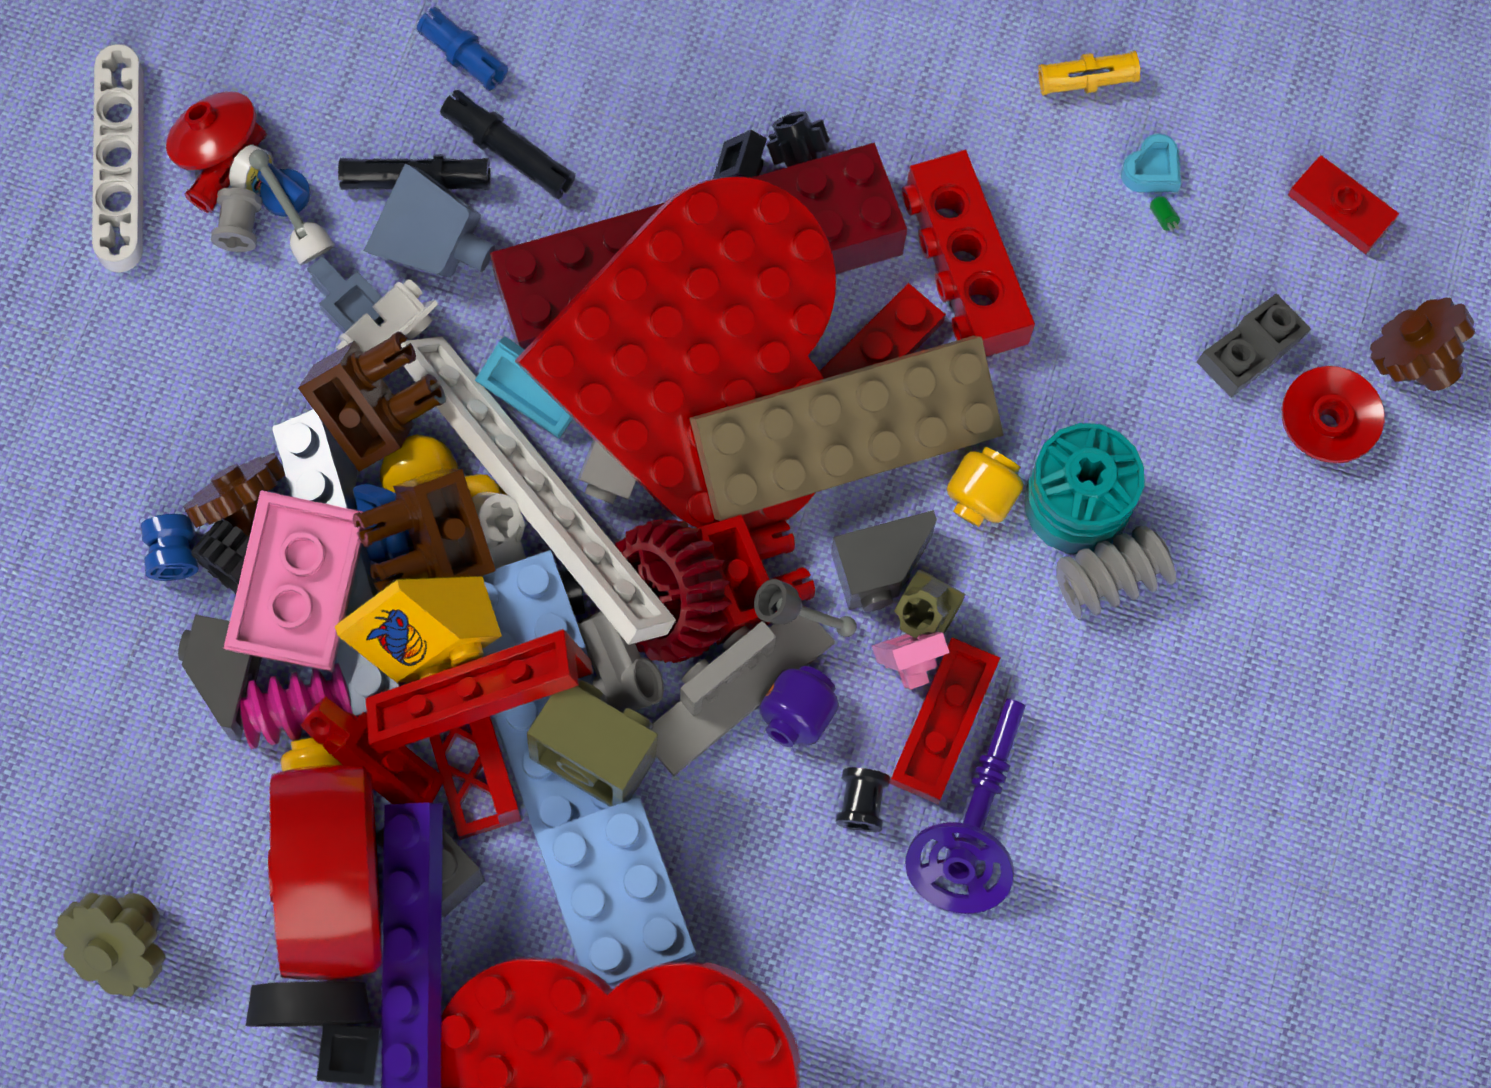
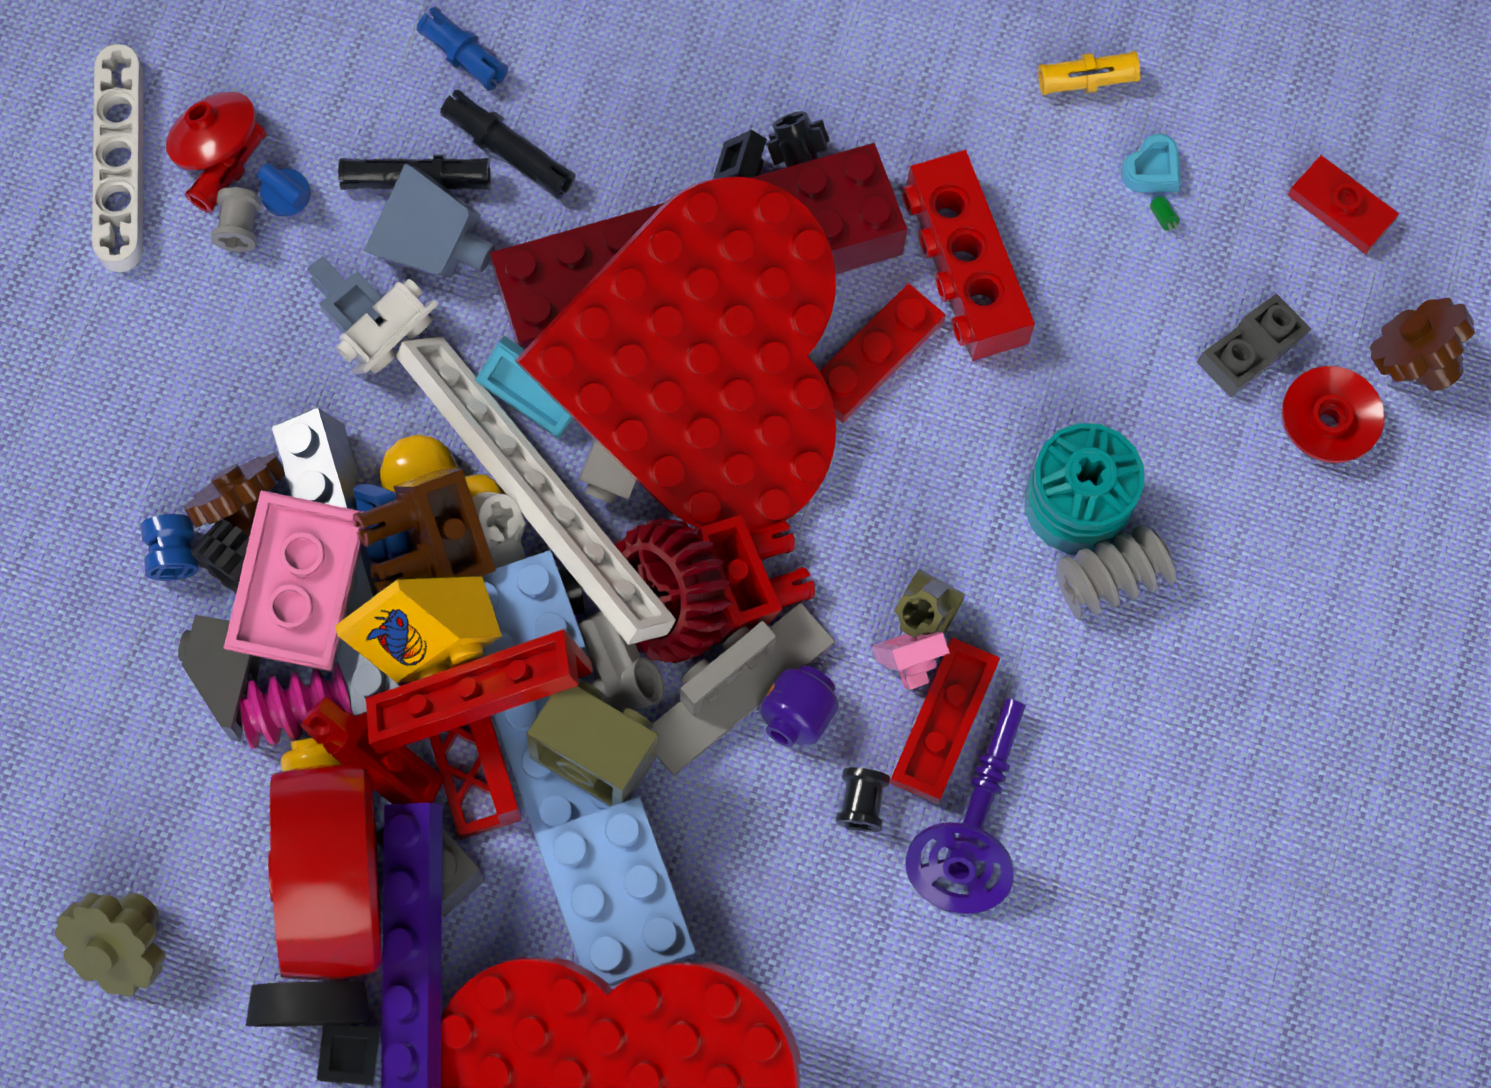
(243, 174): white tile -> none
(307, 238): hinge -> none
(358, 404): reddish brown brick -> none
(784, 599): dark grey hinge -> none
(846, 427): dark tan plate -> none
(880, 559): dark grey slope -> none
(985, 487): yellow head -> none

